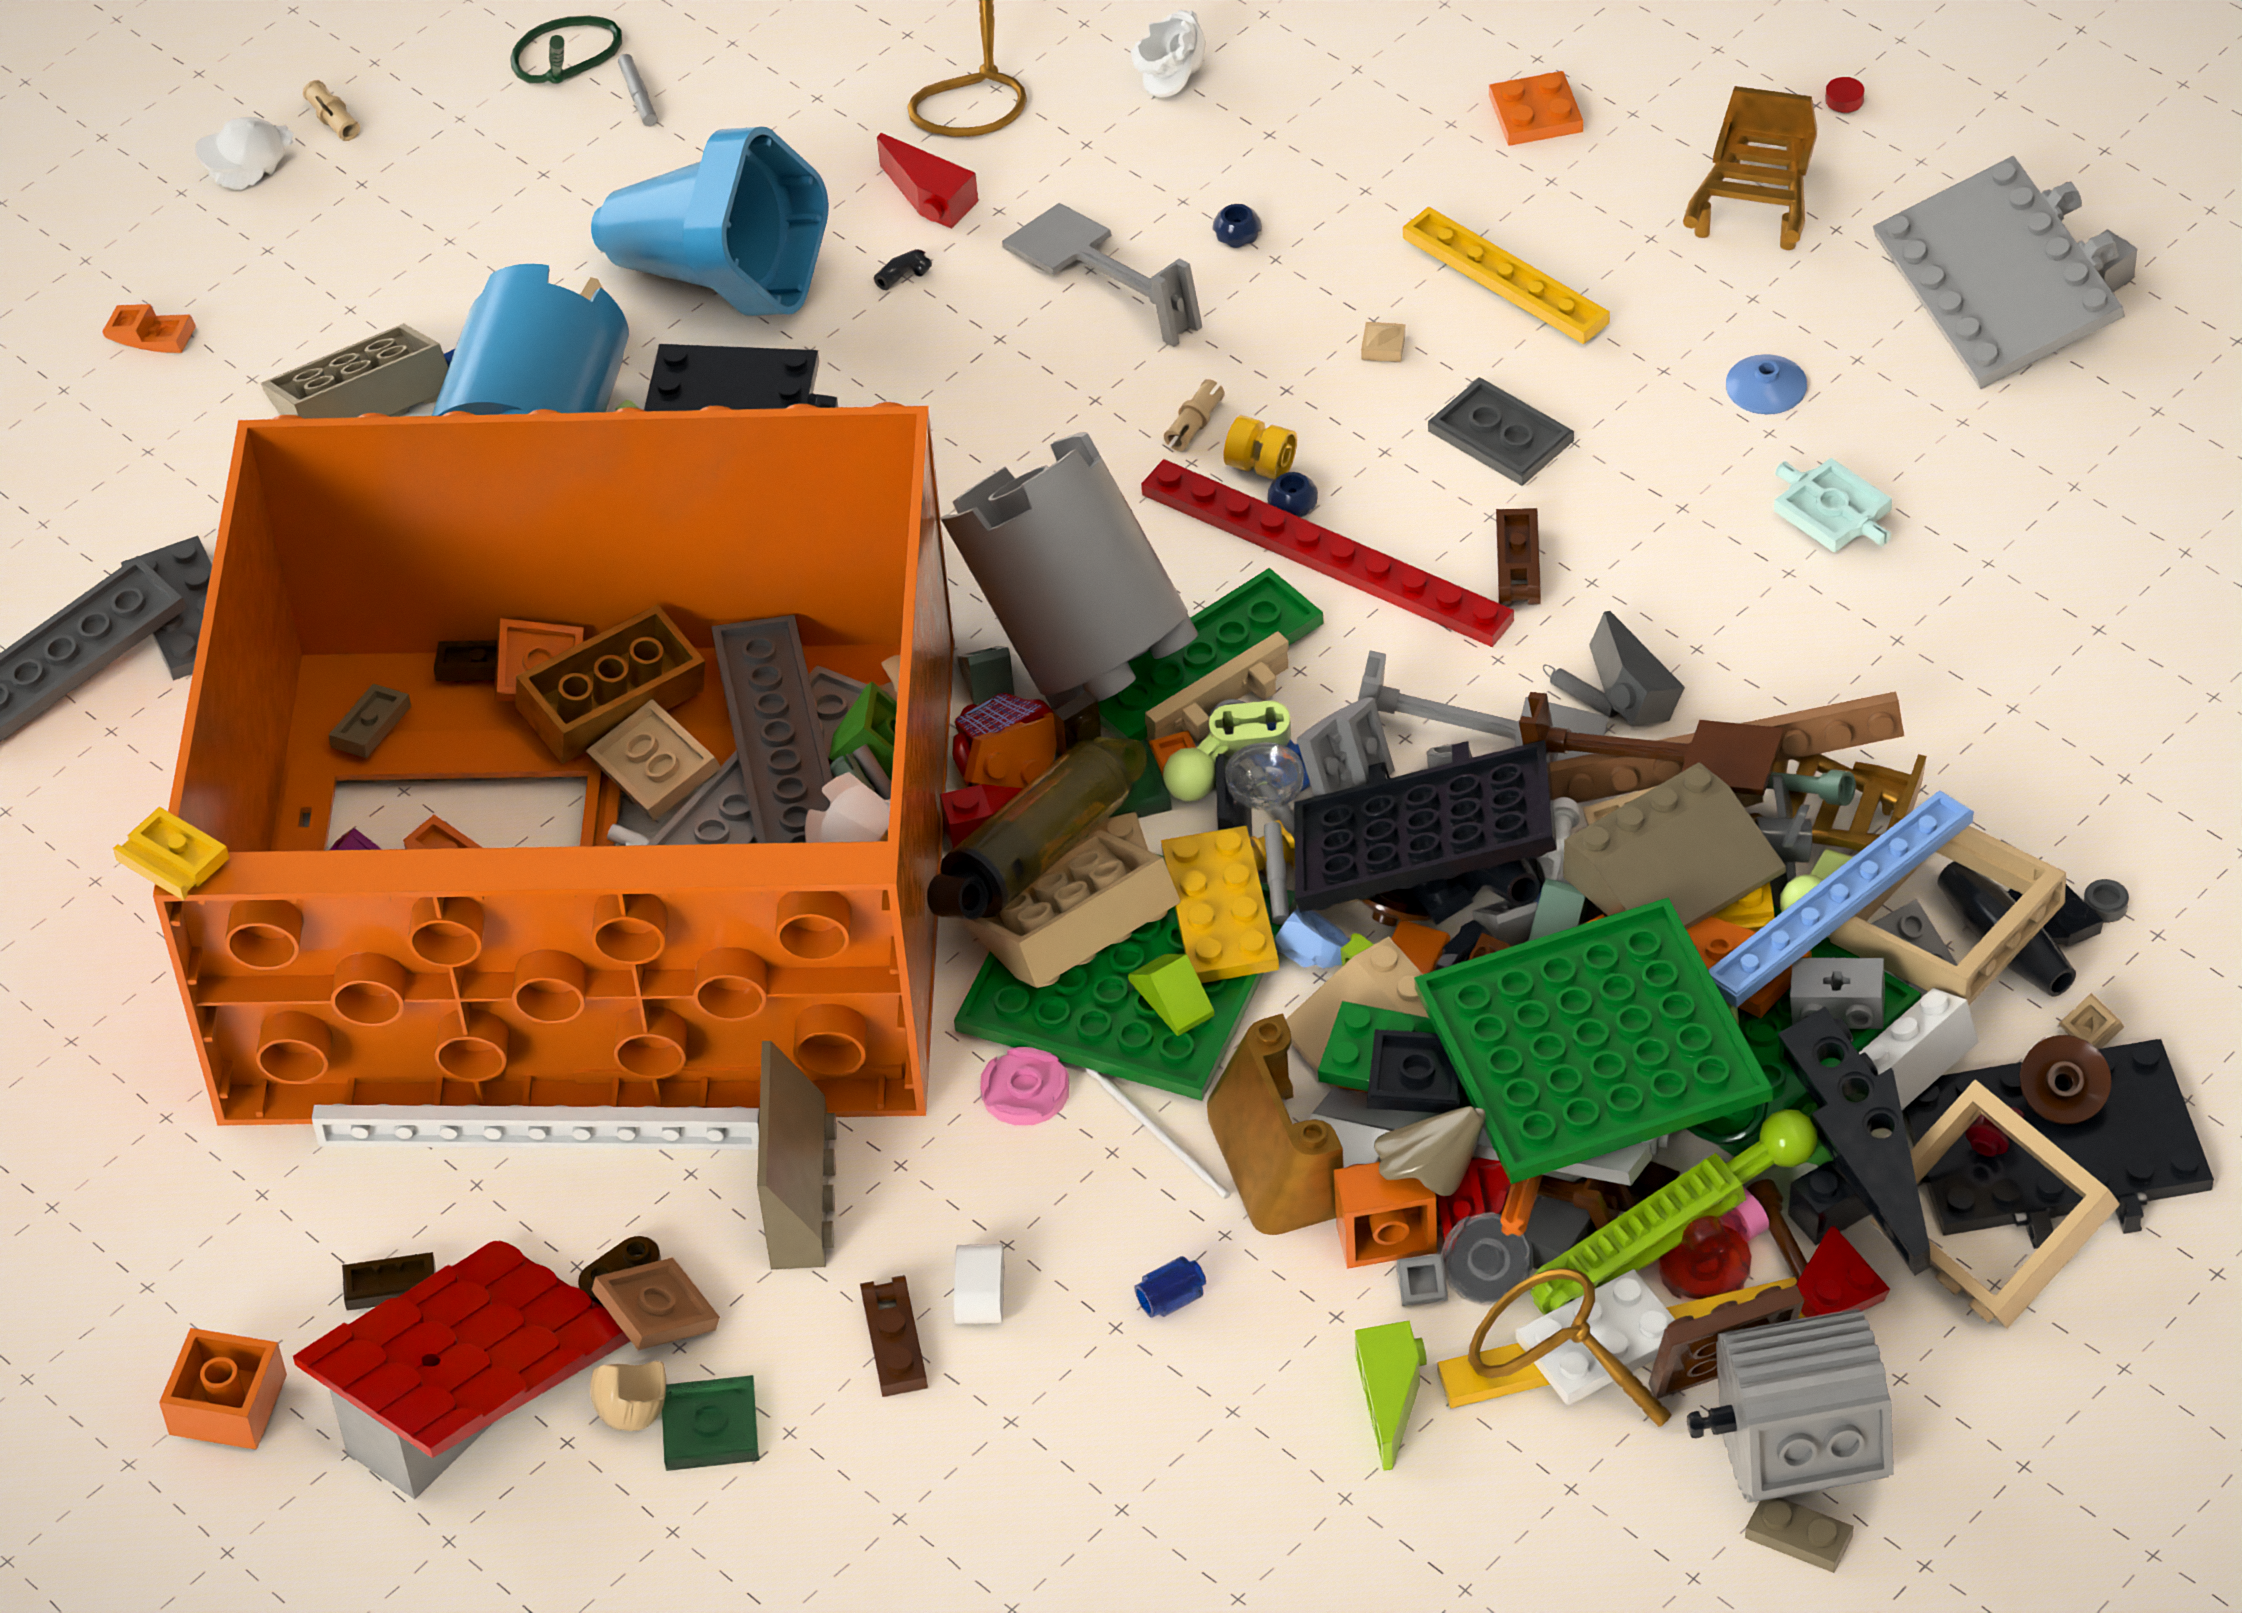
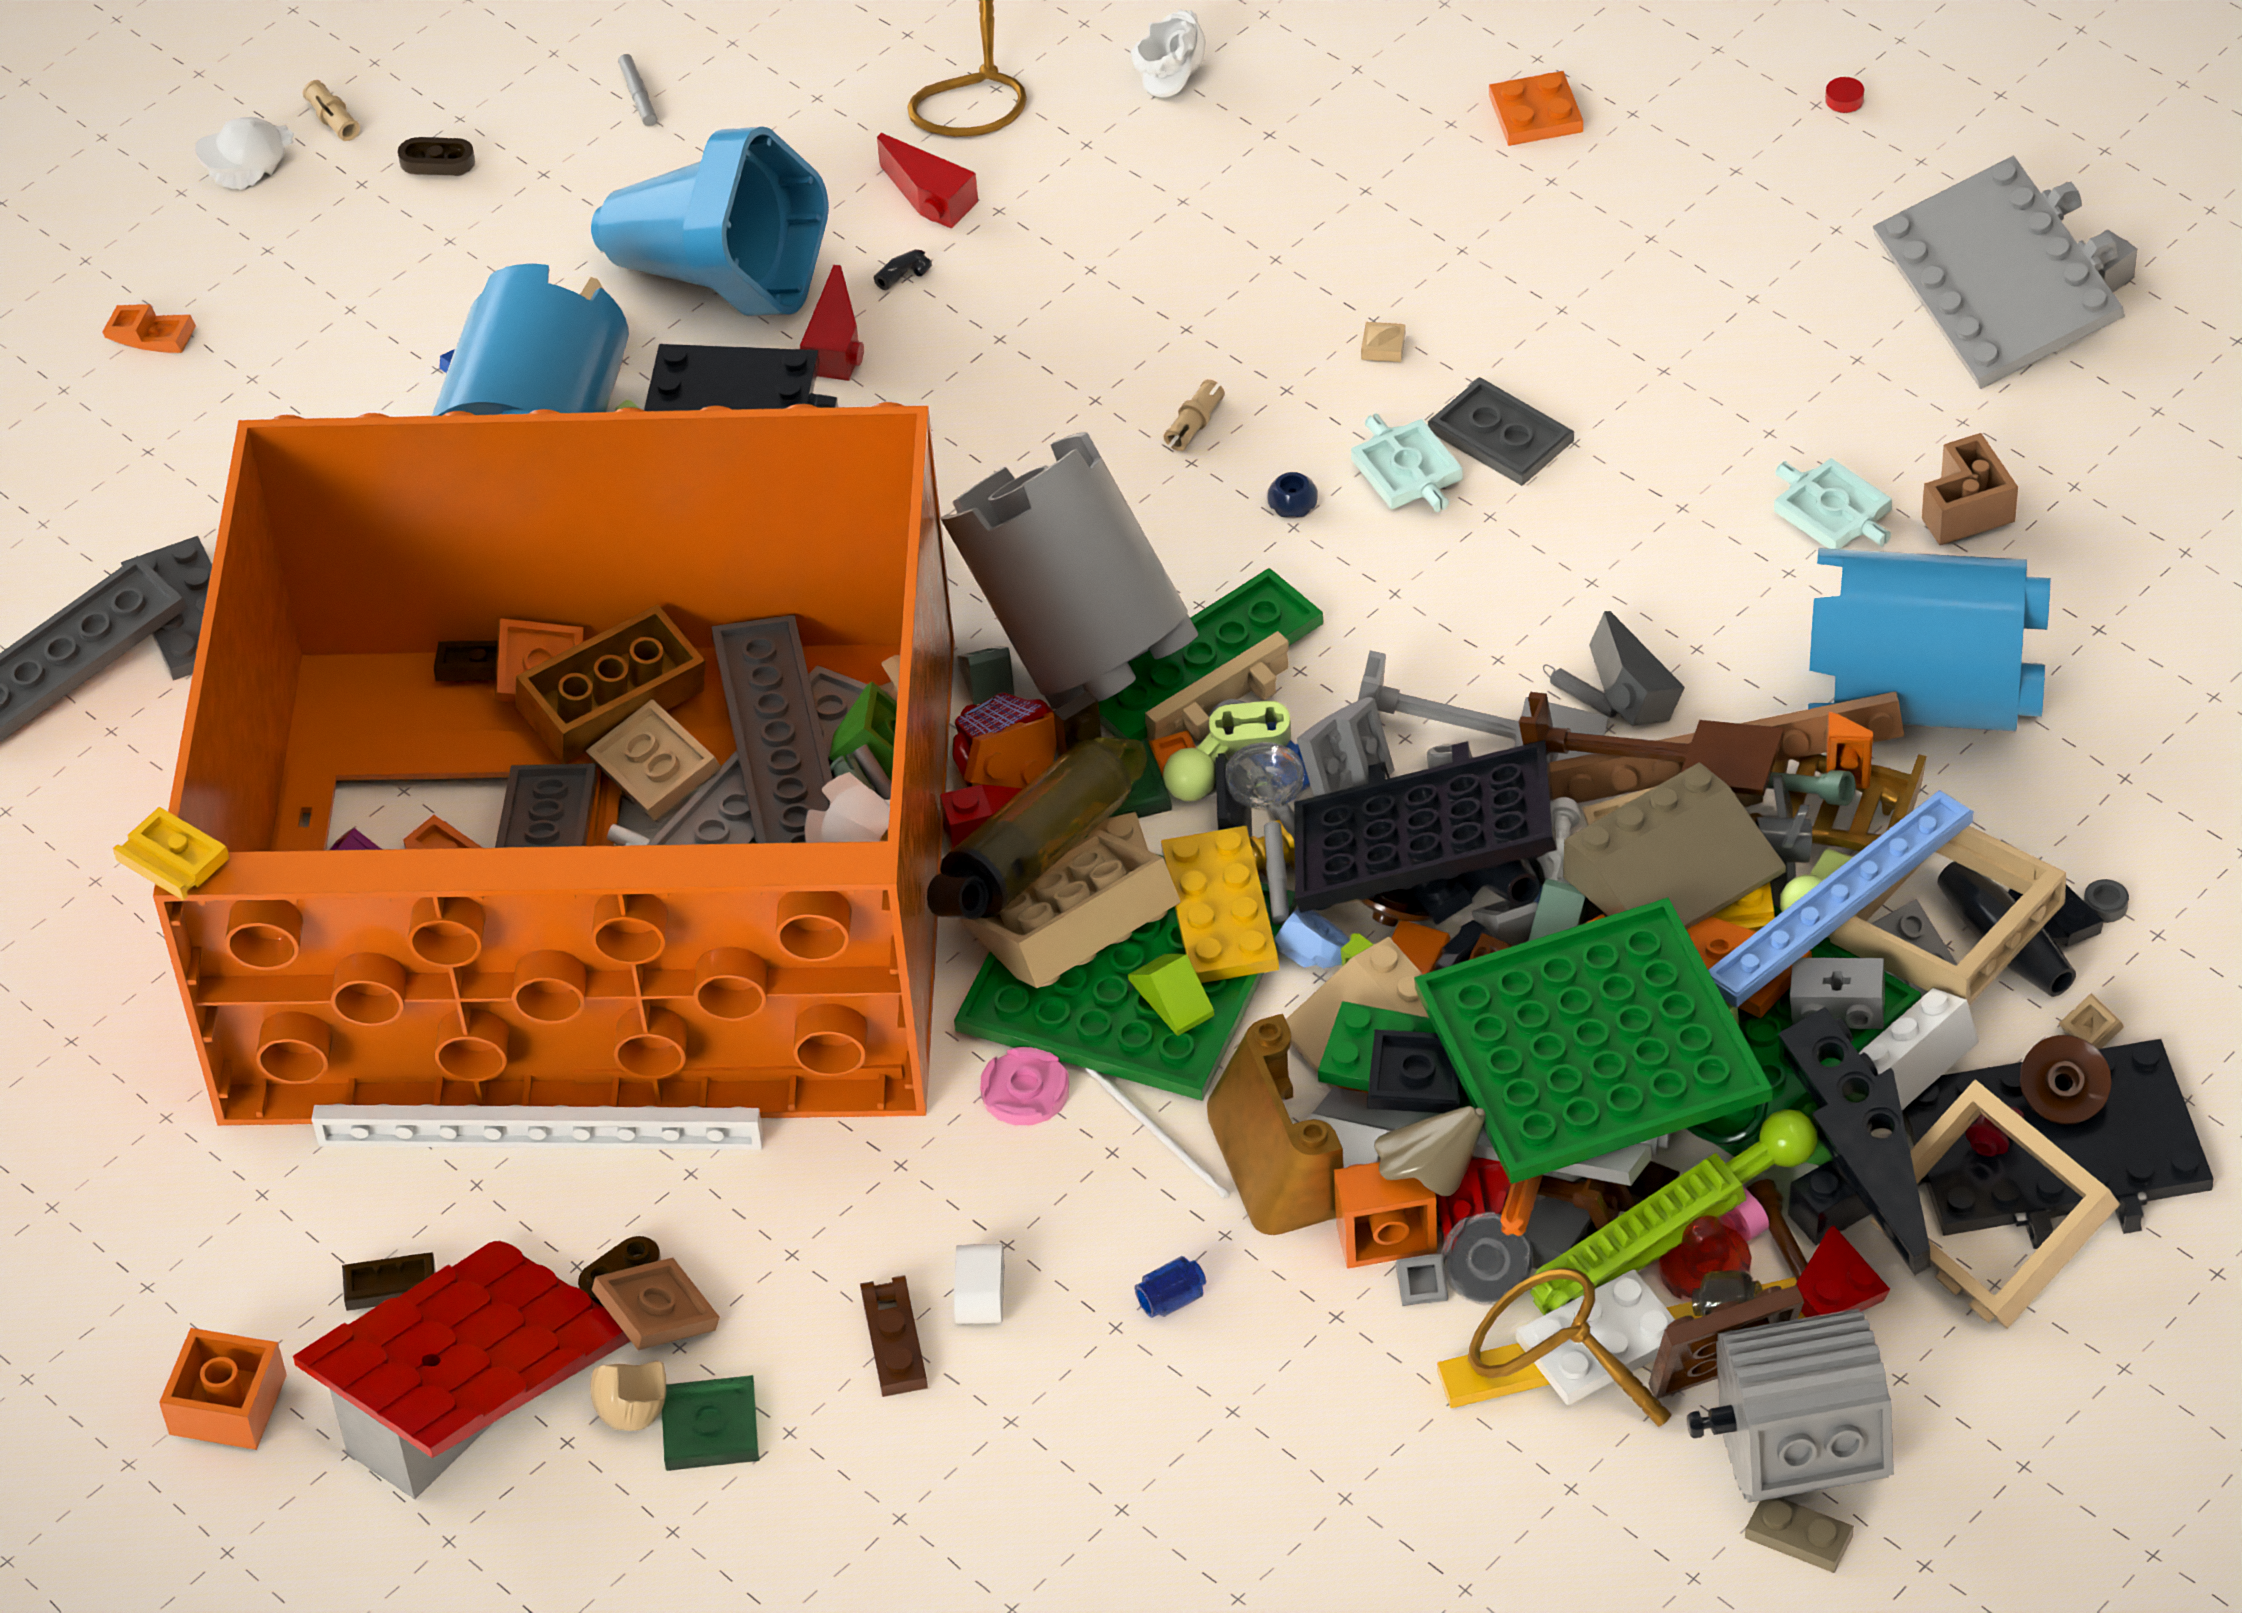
(367, 377): dark tan slope -> none
(369, 720): dark tan plate -> none
(436, 156): none -> dark brown plate
(547, 805): none -> dark grey plate
(557, 45): dark green piece -> none
(794, 1164): dark tan slope -> none
(834, 330): none -> red slope
(1068, 236): light grey piece -> none
(1237, 225): dark blue plate -> none
(1253, 446): yellow wheel -> none
(1328, 553): red plate -> none
(1390, 1379): lime slope -> none
(1406, 463): none -> light aqua plate
(1506, 275): yellow plate -> none
(1518, 555): reddish brown plate -> none
(1722, 1287): none -> clear smoke head
(1763, 119): pearl gold hand -> none
(1766, 384): medium blue dish -> none
(1849, 748): none -> orange slope
(1935, 634): none -> dark azure brick
(1971, 493): none -> medium nougat brick

